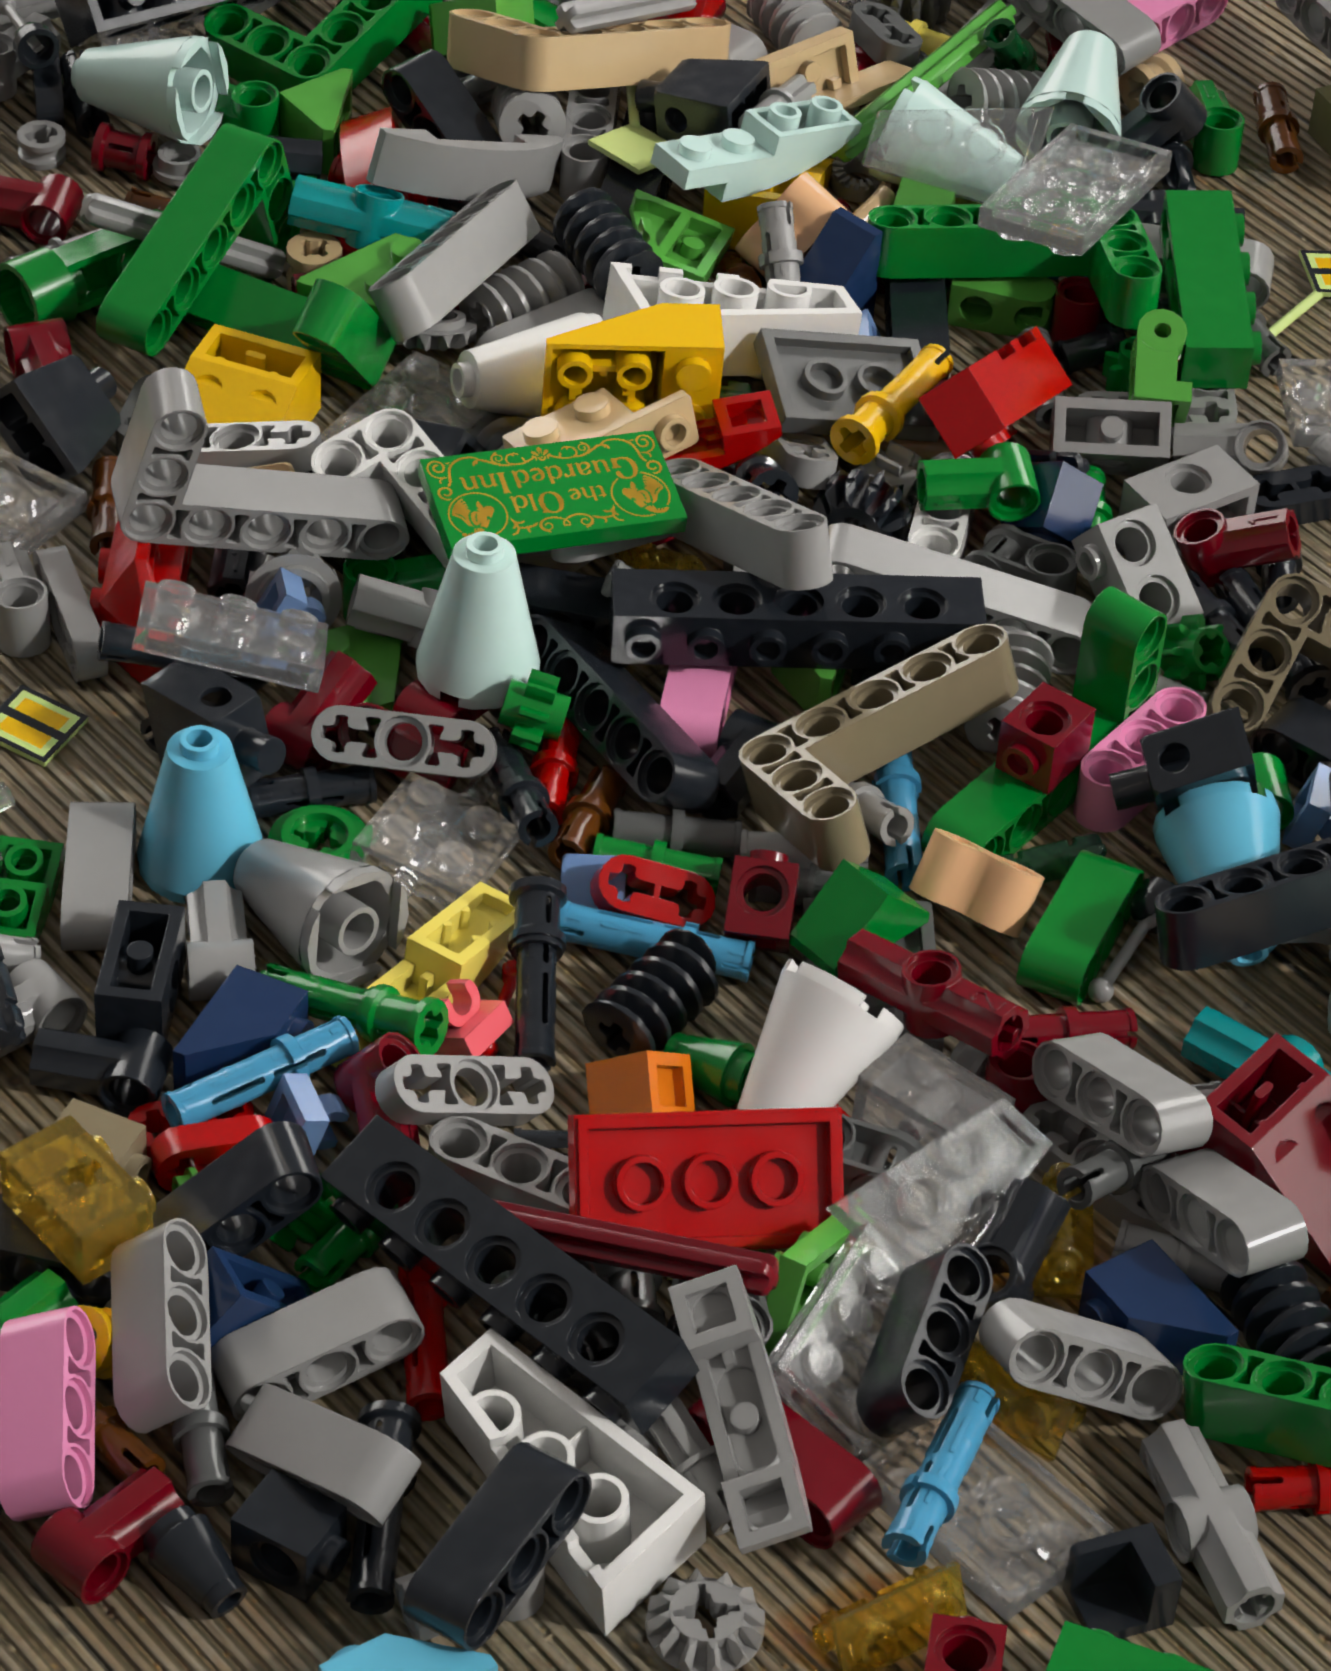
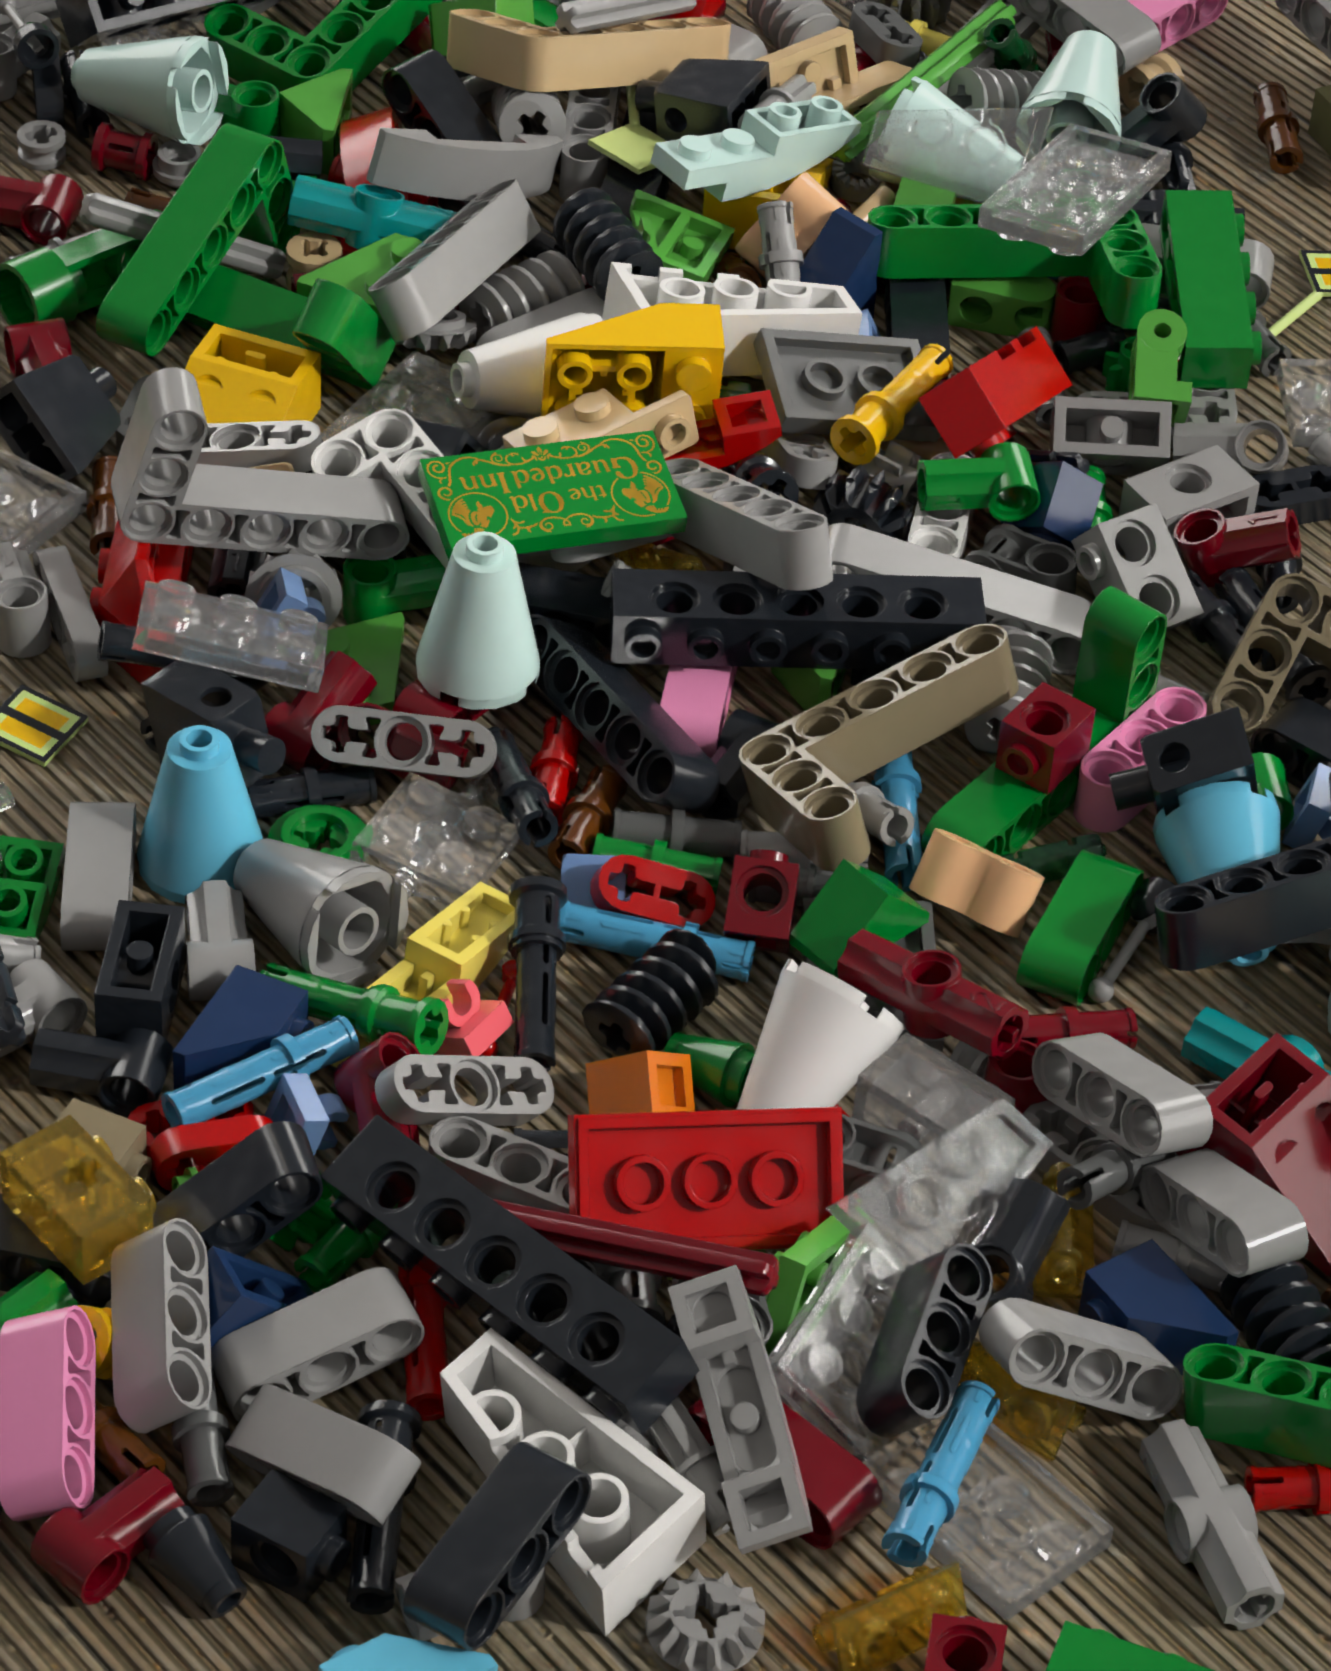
(390, 609): light grey piece -> none
(534, 710): green gear -> none
(1123, 1582): black panel -> none
(1194, 652): green gear -> none
(1219, 142): green piece -> none

